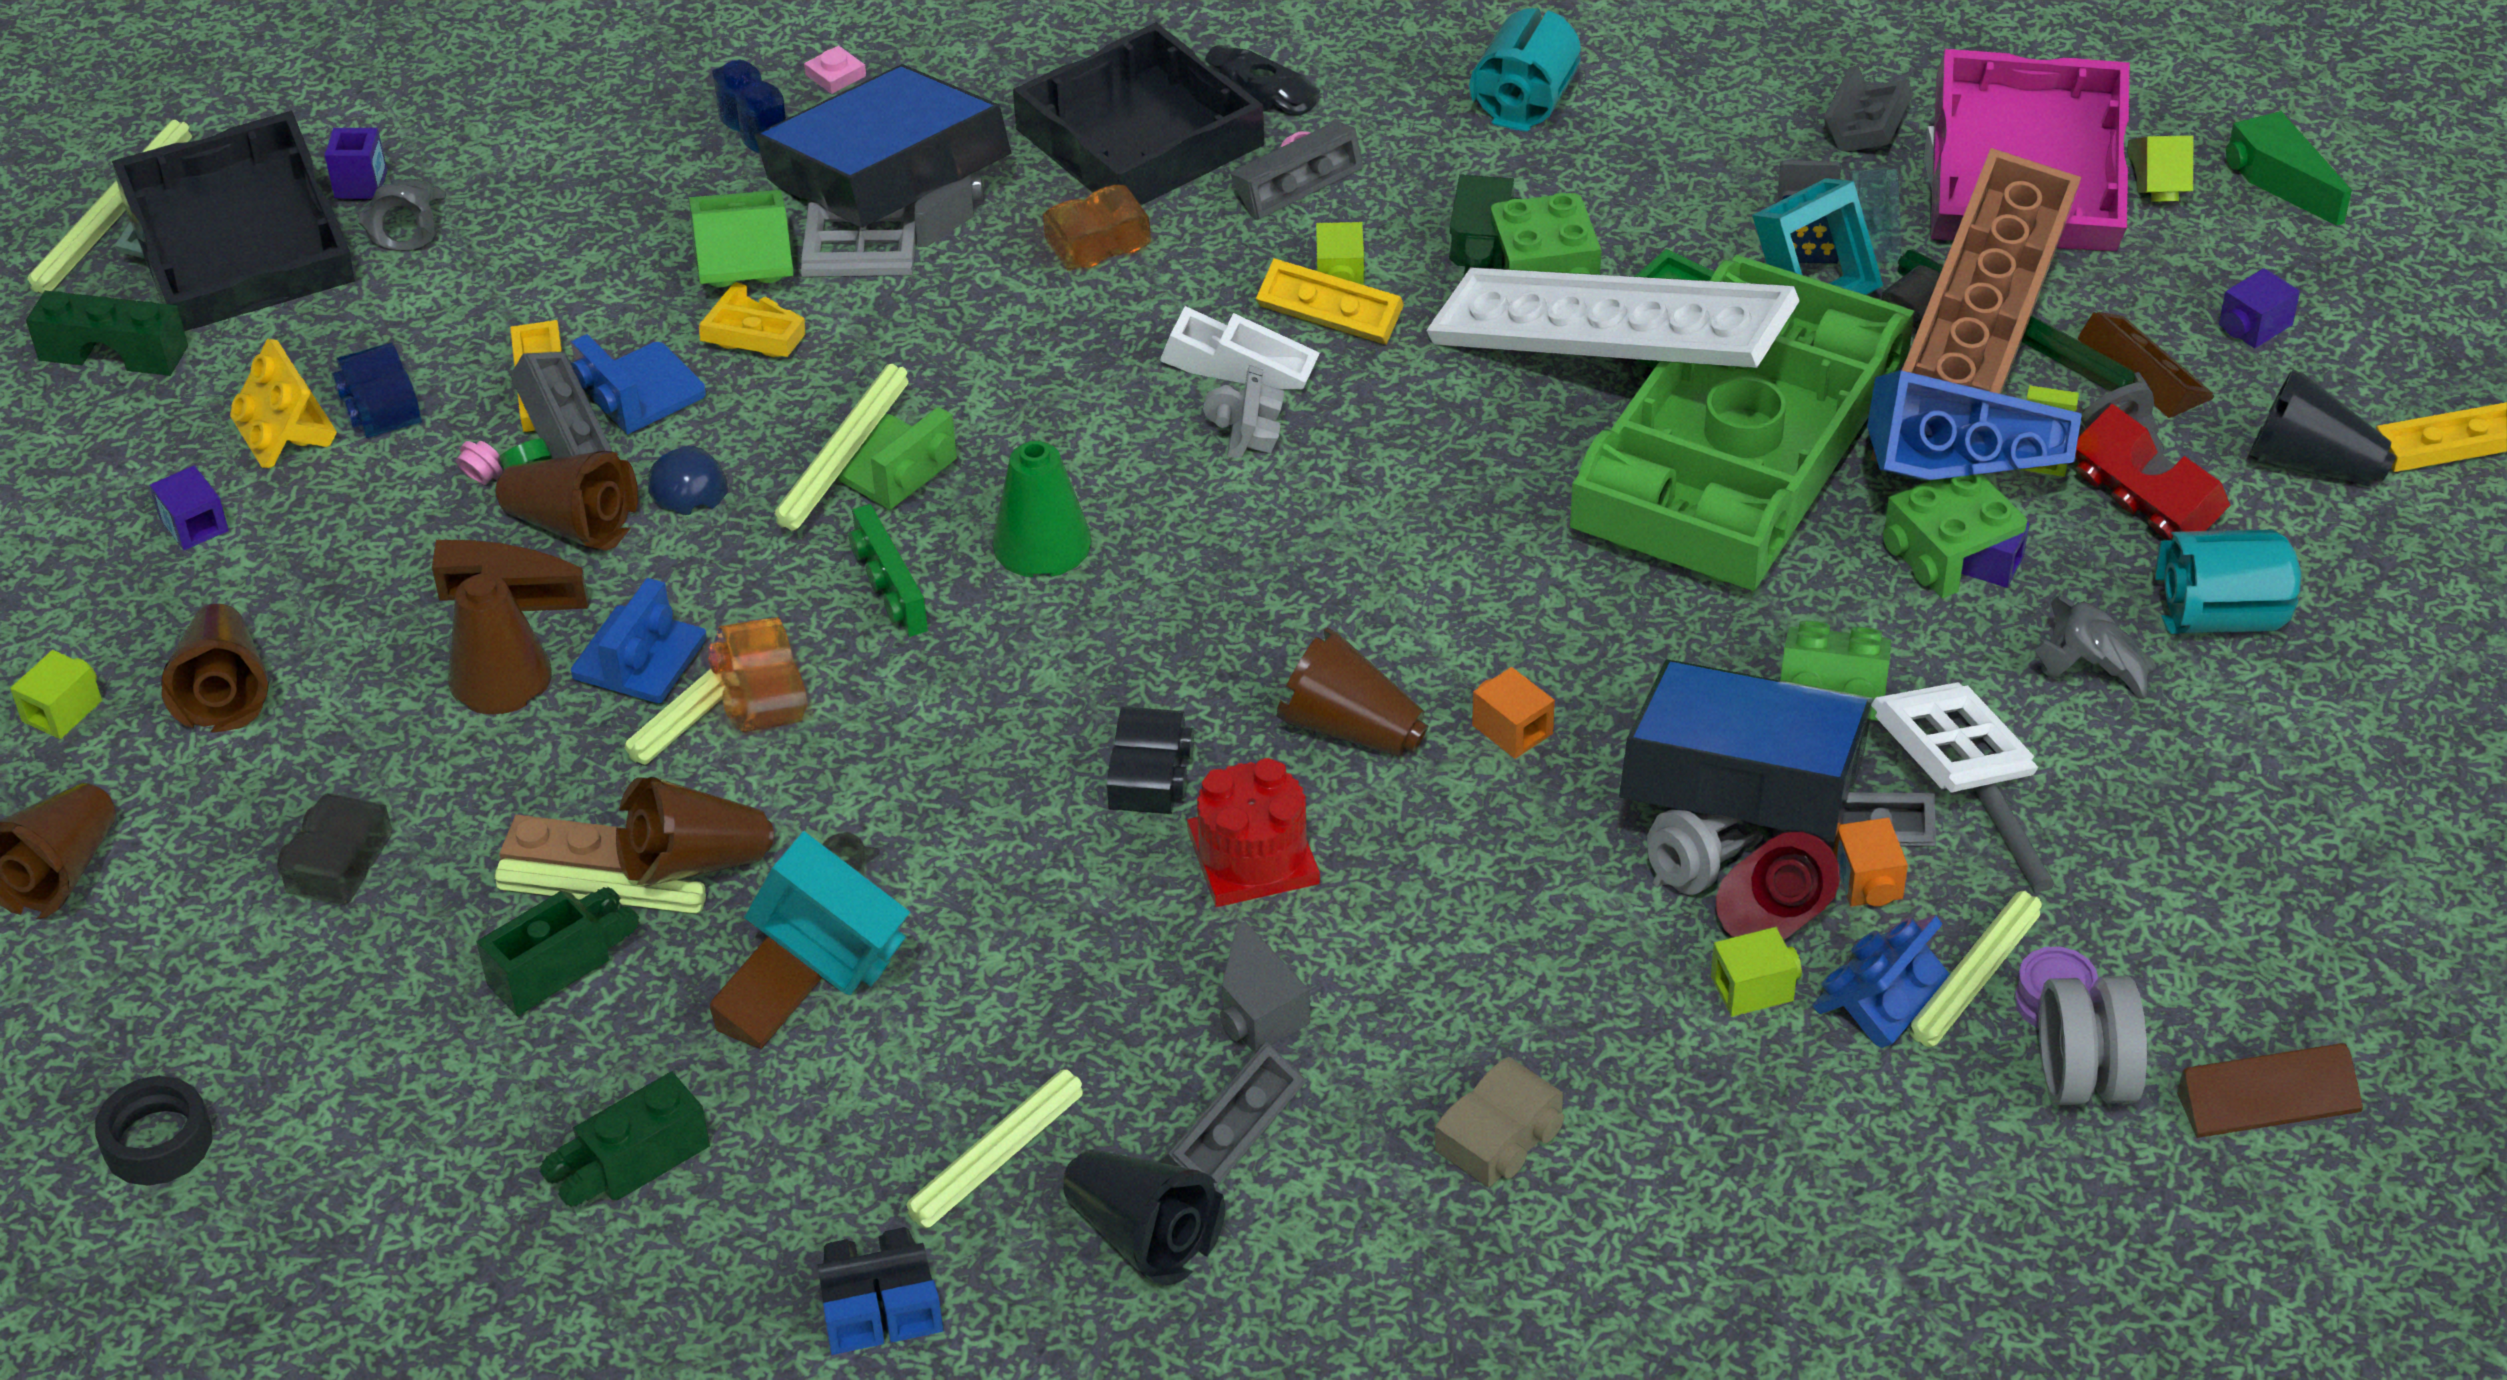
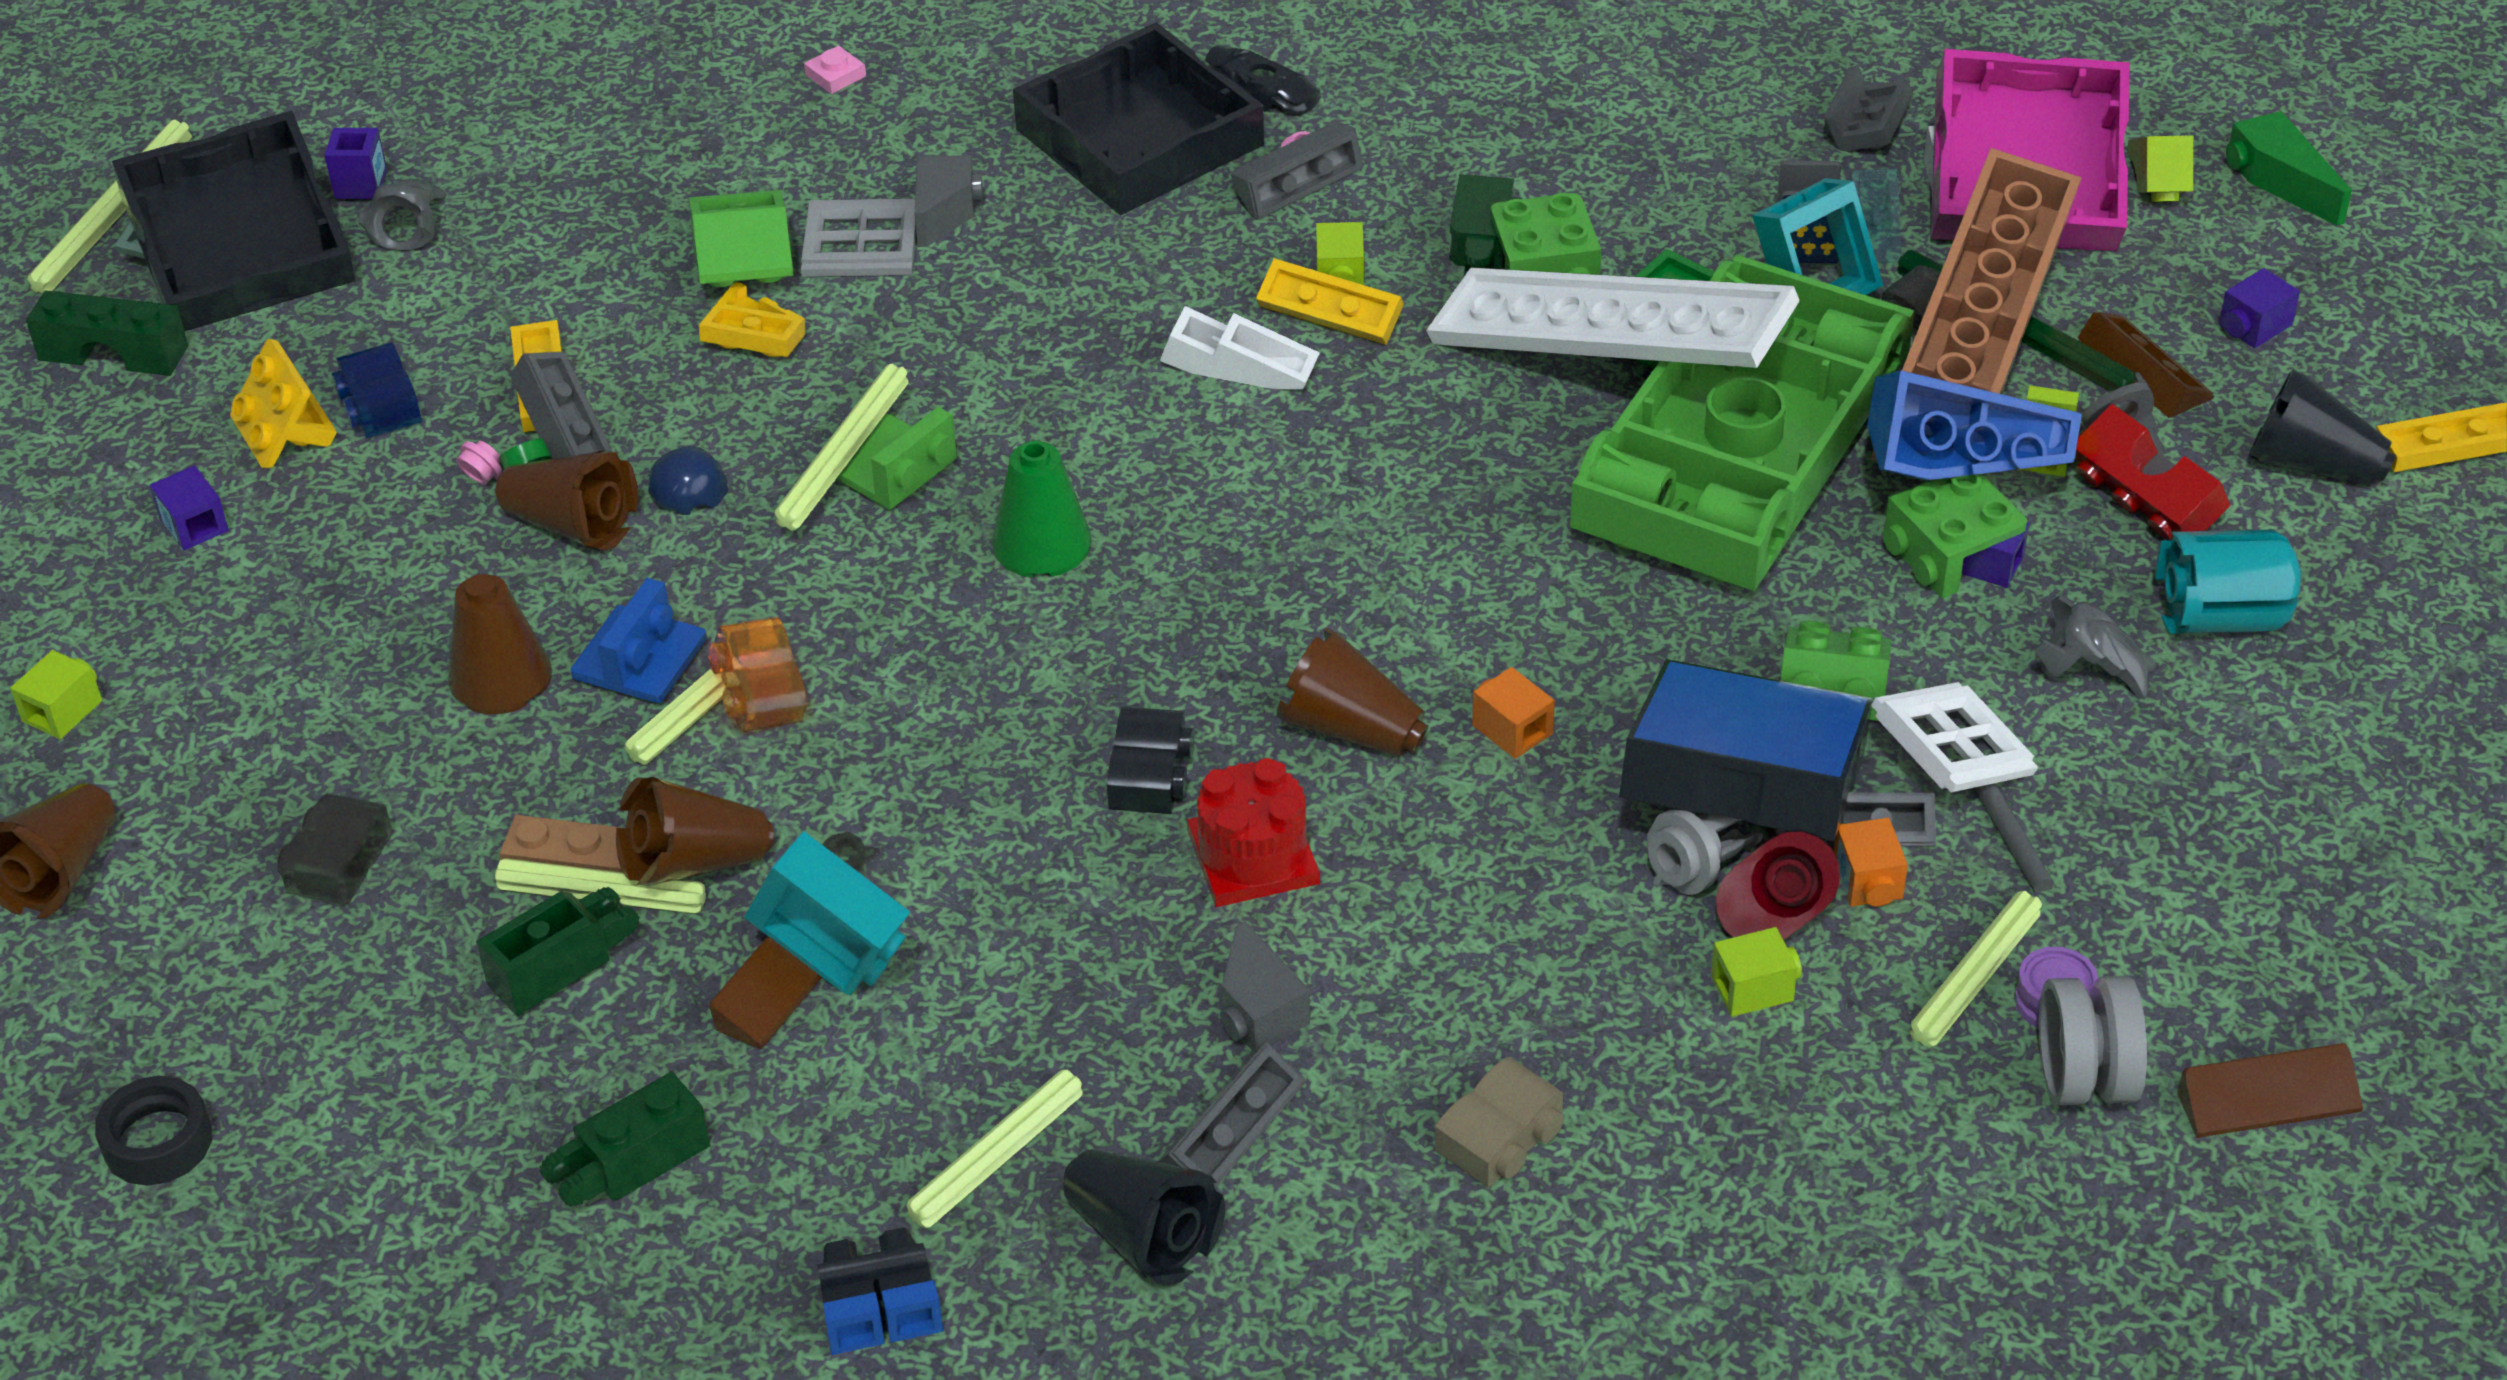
(215, 672): reddish brown cone -> none
(533, 577): reddish brown slope -> none
(636, 386): blue bracket -> none
(747, 101): clear blue brick -> none
(883, 144): tile -> none
(887, 571): green plate -> none
(1097, 227): clear orange brick -> none
(1249, 413): light grey hips -> none
(1526, 68): teal cylinder -> none
(1886, 979): blue bracket -> none

